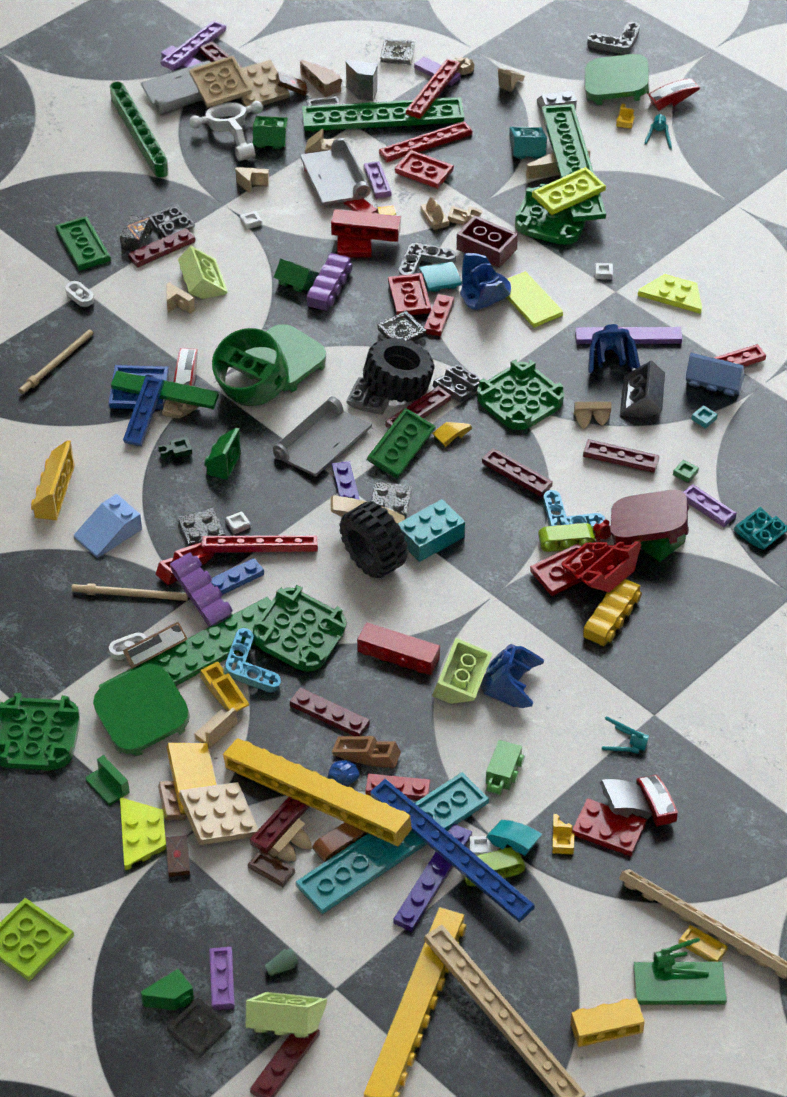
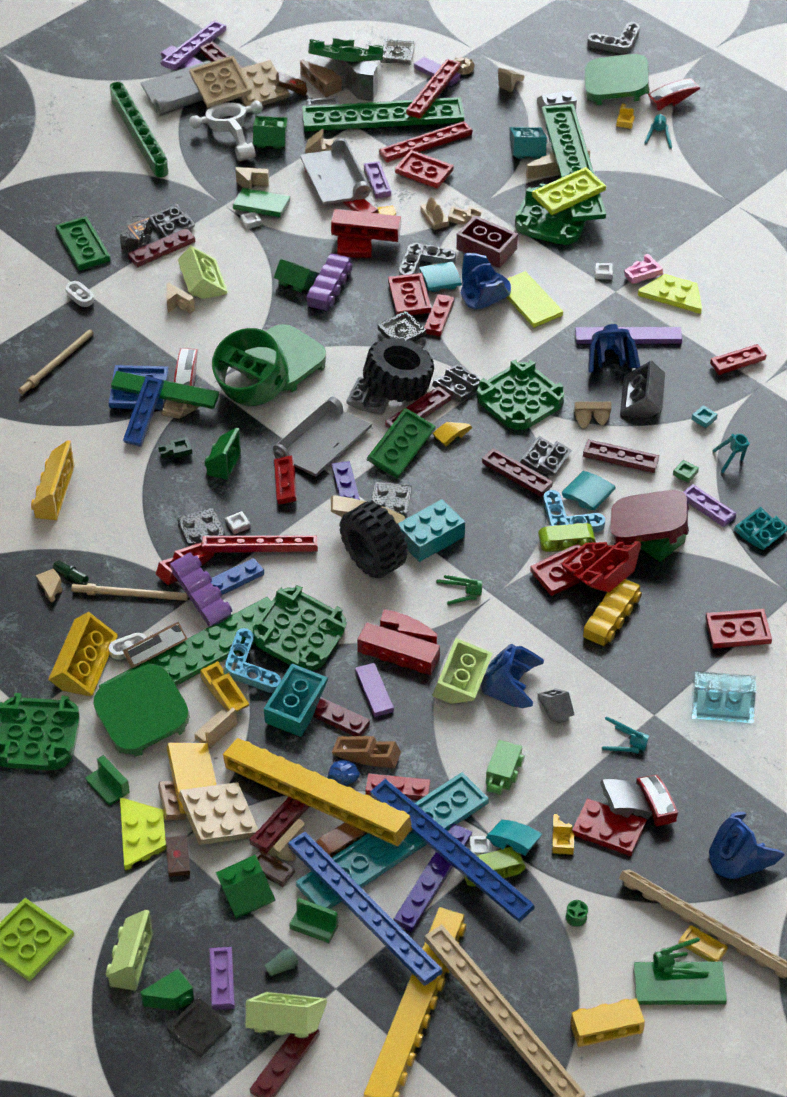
(50, 583): none -> tan slope
(70, 572): none -> dark green axle
(83, 656): none -> yellow slope
(109, 526): light blue slope -> none
(131, 951): none -> yellowish green slope
(245, 886): none -> green slope
(261, 202): none -> tile
(285, 480): none -> red plate
(295, 700): none -> teal slope
(314, 920): none -> green panel
(345, 50): none -> green tile
(365, 909): none -> plate
(374, 689): none -> tile
(407, 625): none -> slope
(472, 587): none -> green plant
(545, 456): none -> flat silver slope
(557, 704): none -> flat silver slope
(578, 908): none -> green wheel
(588, 490): none -> slope
(602, 530): red plate -> none
(643, 270): none -> bright pink wing
(714, 374): light blue slope -> none
(723, 696): none -> clear light blue slope
(737, 852): none -> blue piece
(738, 444): none -> teal plant
(738, 628): none -> plate

